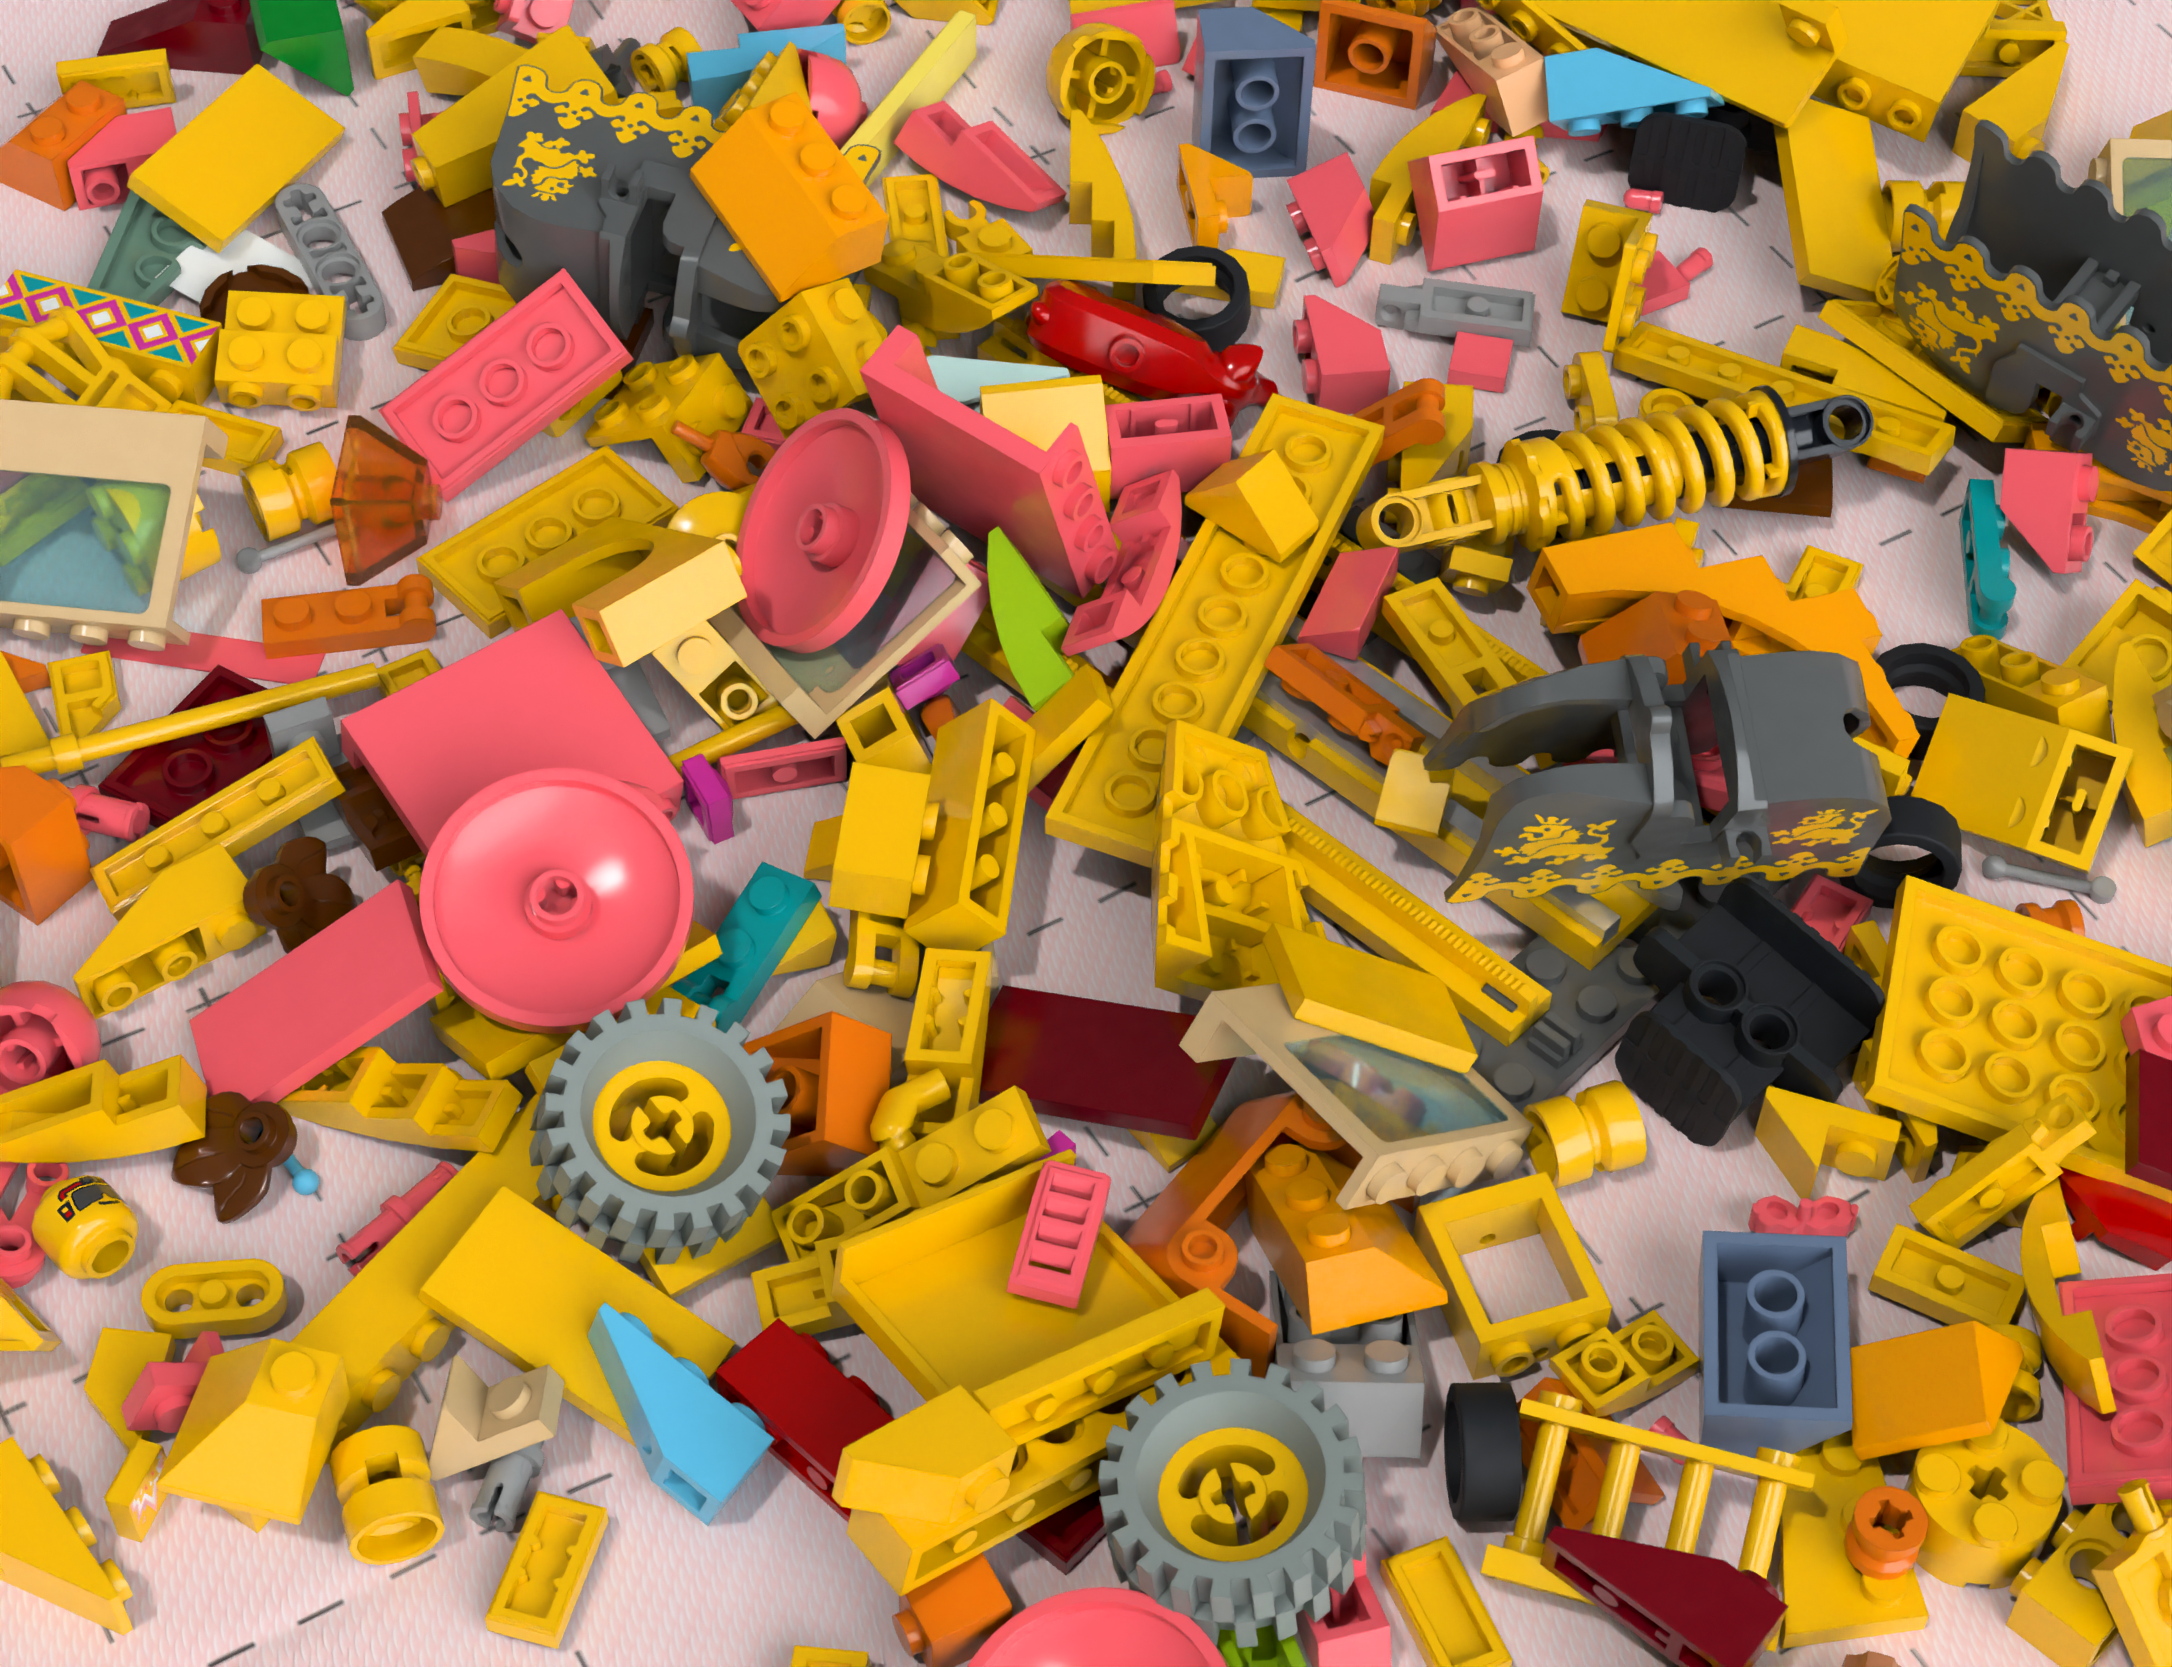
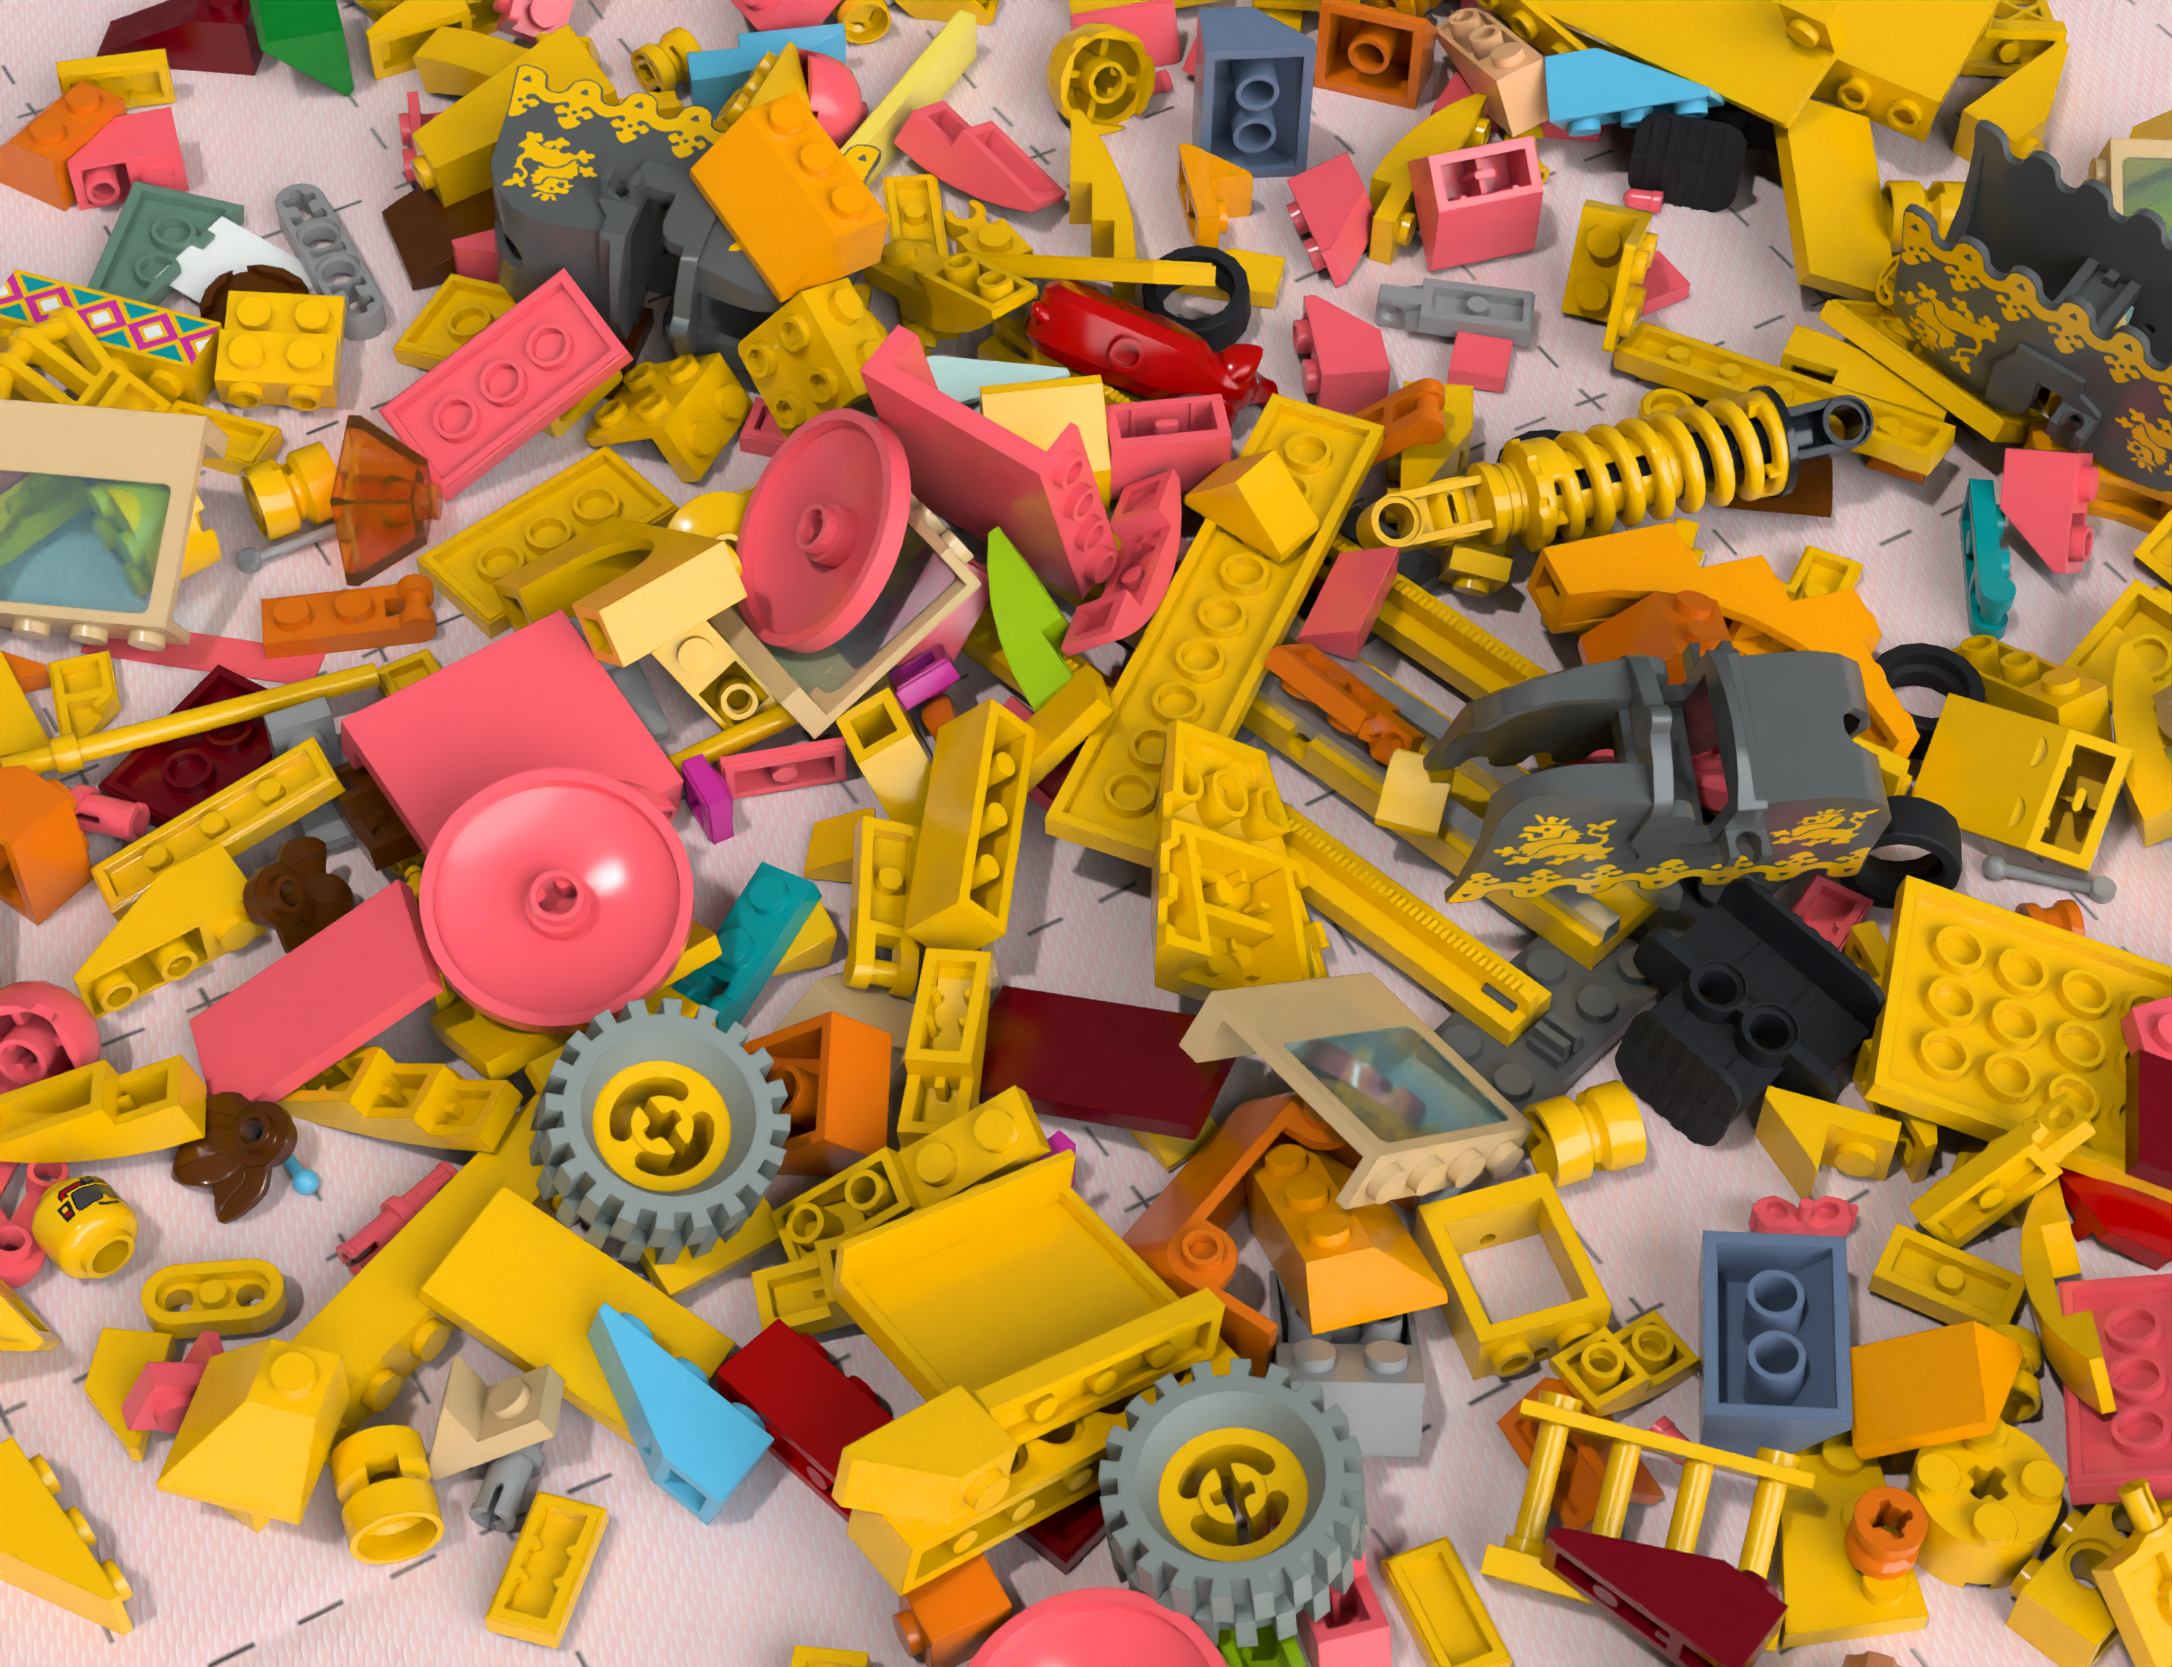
(134, 1494): yellow tile -> none
(236, 157): yellow tile -> none
(616, 63): dark grey bar -> none
(727, 454): orange hand -> none
(880, 841): yellow brick -> none
(901, 1104): yellow arm -> none
(1060, 1198): coral slope -> none
(1369, 998): yellow tile -> none
(1445, 643): yellow plate -> none
(1482, 1451): black tyre -> none
(1591, 389): yellow plate -> none
(1696, 263): coral piece -> none

